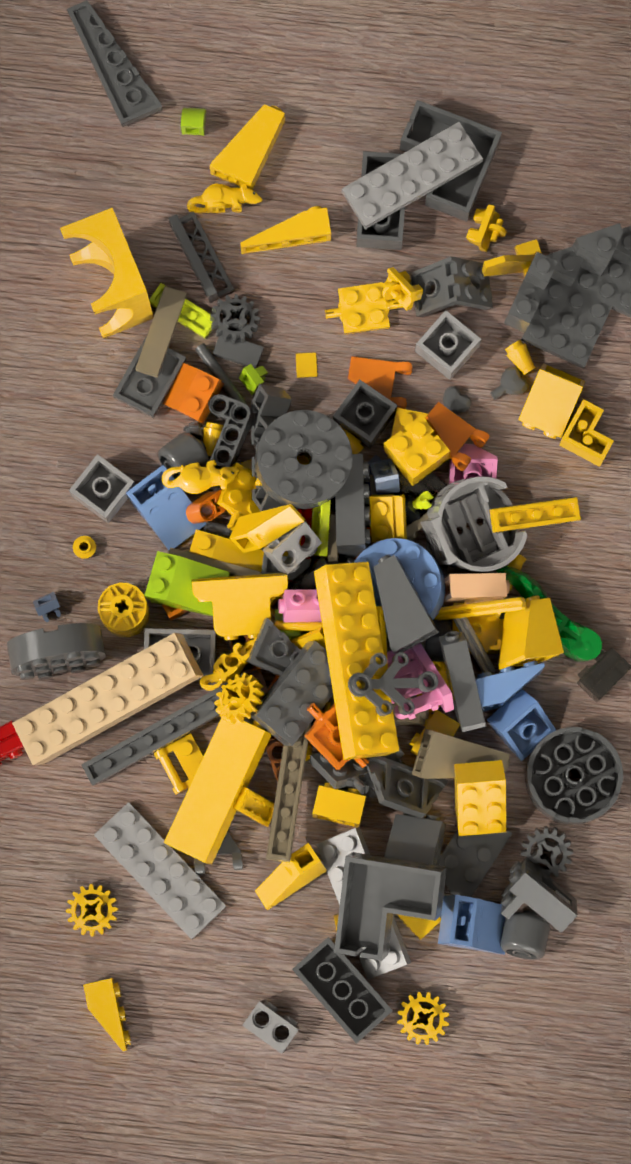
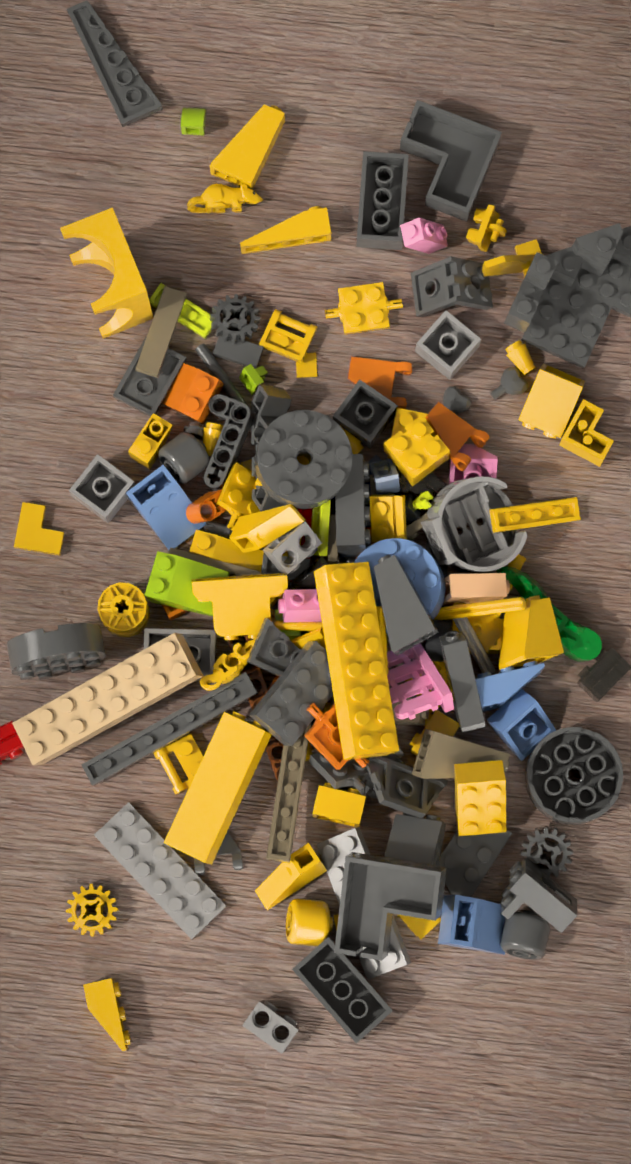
(32, 536): none -> yellow tile
(46, 604): sand blue tile -> none
(87, 553): yellow plate -> none
(150, 441): none -> yellow slope
(193, 256): dark grey fence -> none
(199, 479): yellow animal -> none
(239, 698): yellow gear -> none
(254, 806): yellow plate -> none
(284, 342): none -> yellow plate
(308, 922): none -> yellow head
(389, 684): dark grey plant -> none
(399, 288): yellow hips -> none
(412, 175): light grey plate -> none
(416, 1007): yellow gear -> none
(424, 235): none -> bright pink brick

